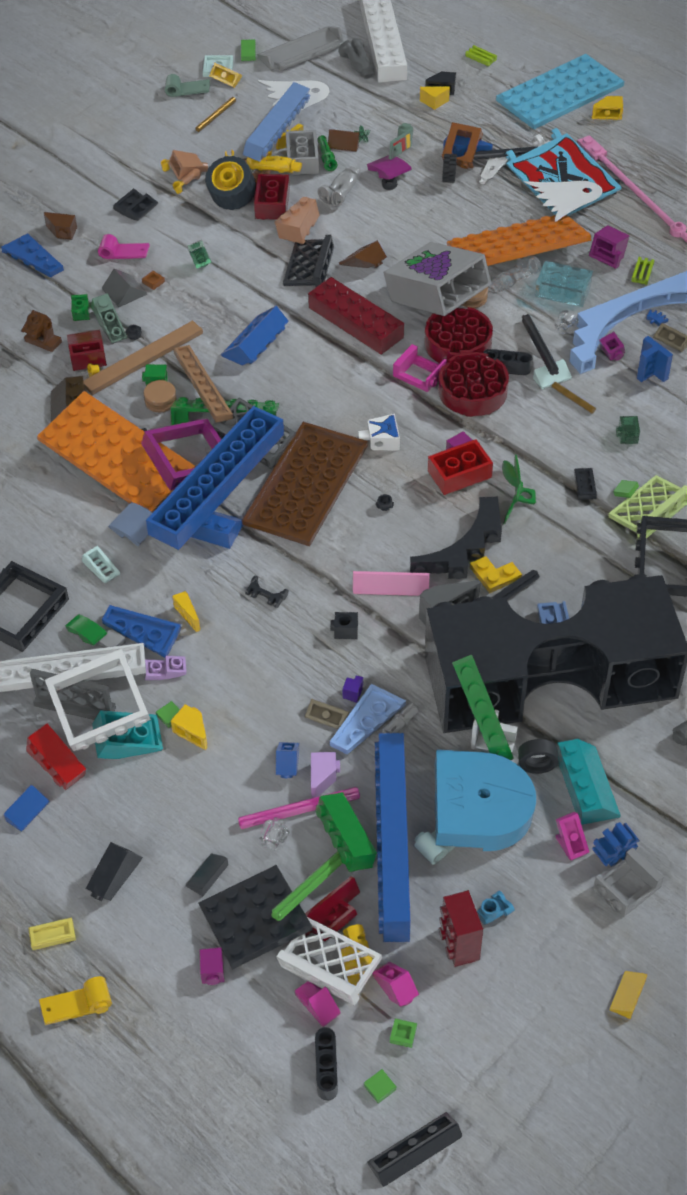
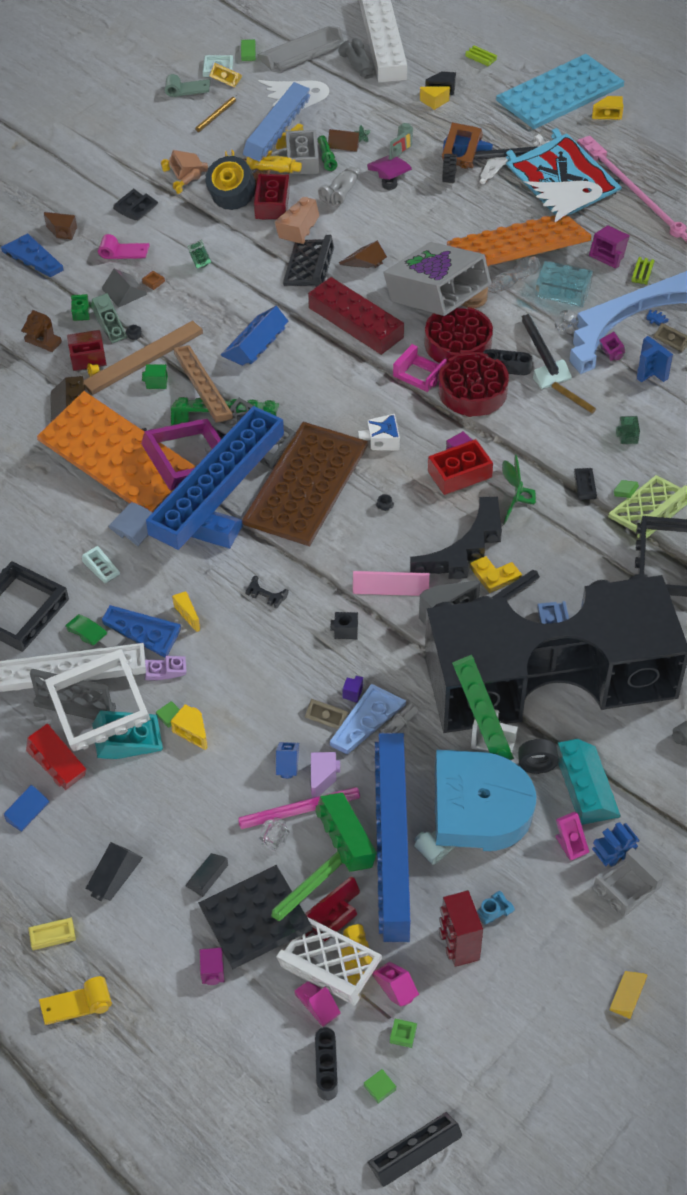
(159, 396): medium nougat head -> none

